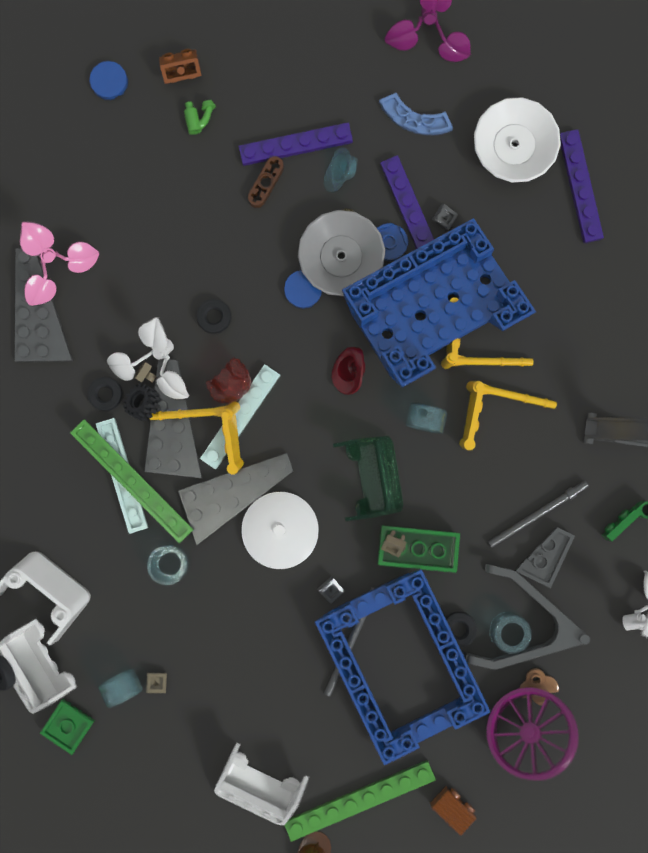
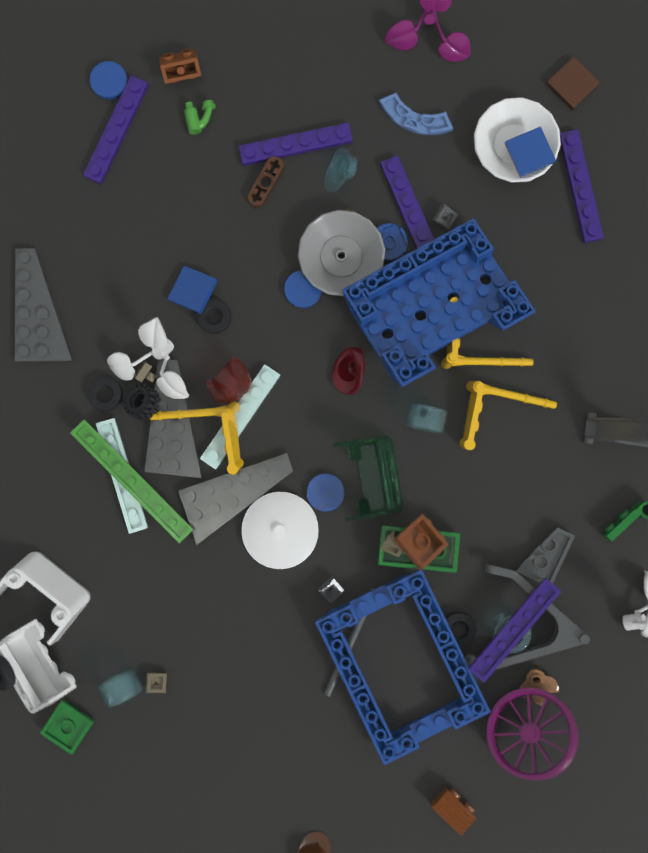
(38, 241): bright pink plant -> none
(116, 129): none -> dark purple plate
(153, 565): clear light blue piece -> none
(192, 290): none -> blue tile
(258, 791): white windscreen -> none
(325, 492): none -> blue tile
(359, 800): bright green plate -> none
(421, 541): none -> dark orange plate
(514, 630): none -> dark purple plate
(530, 152): none -> blue tile
(569, 494): dark grey bar -> none
(572, 83): none -> reddish brown tile

